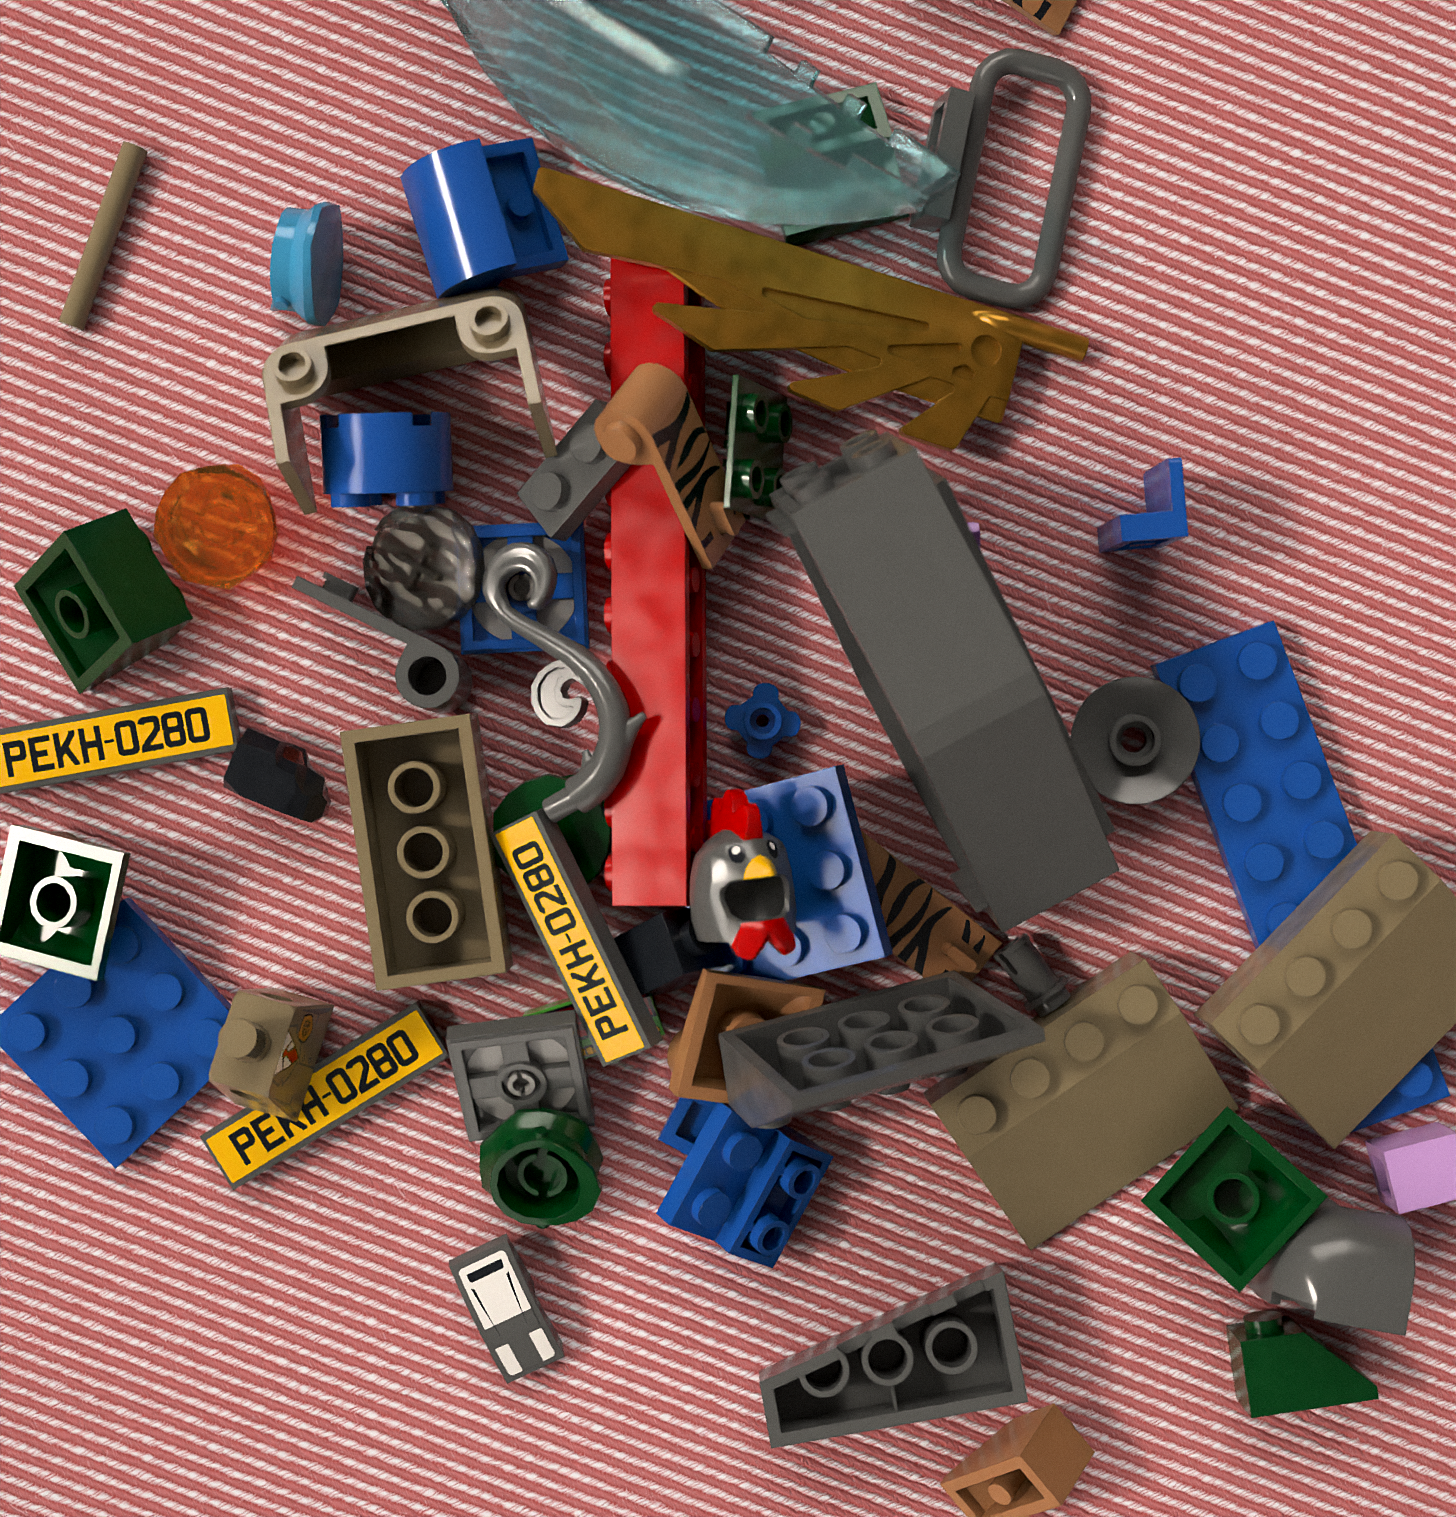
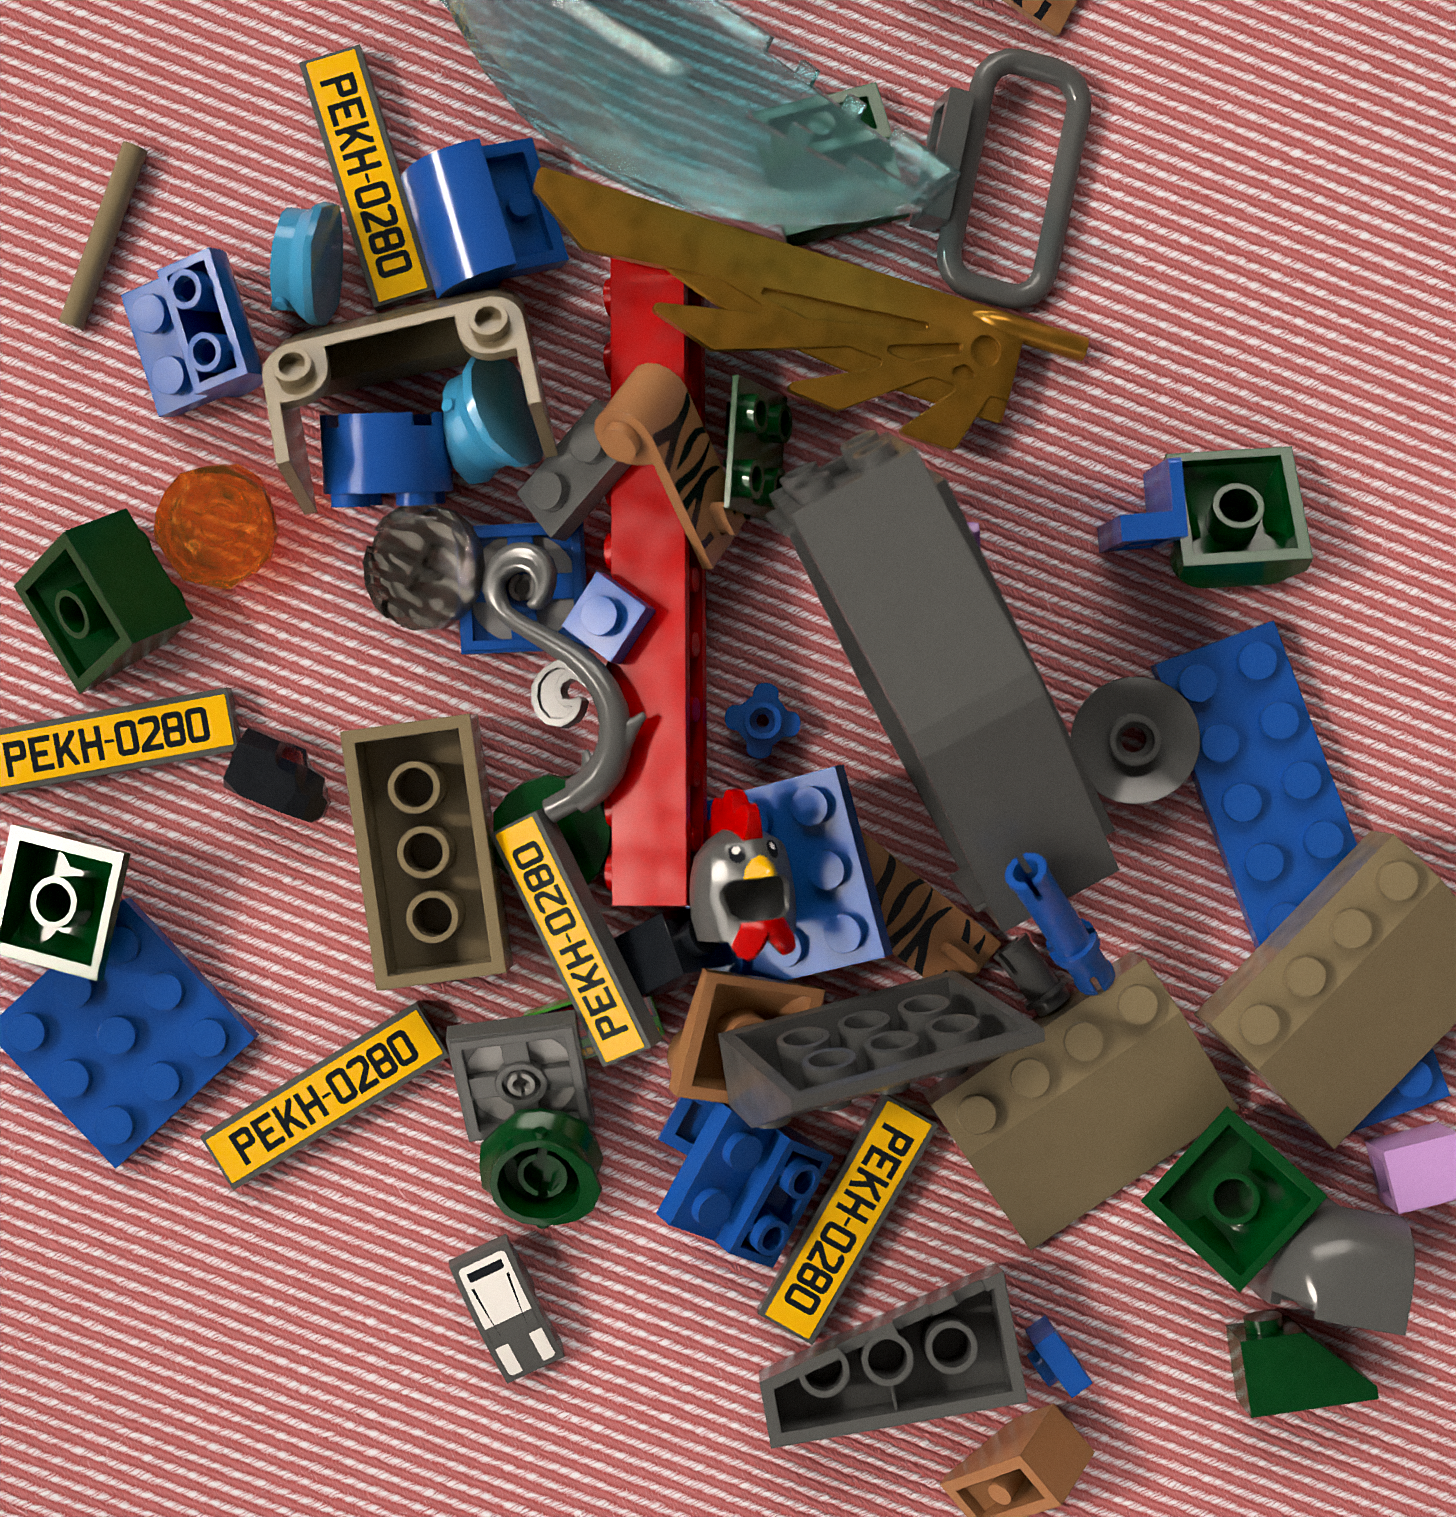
(193, 334): none -> brick
(269, 1050): dark tan torso -> none
(367, 177): none -> tile
(425, 672): dark grey door -> none
(488, 420): none -> dark azure hat
(608, 618): none -> plate
(847, 1218): none -> tile
(1055, 1359): none -> blue plate
(1070, 939): none -> blue pin
(1241, 519): none -> dark green slope

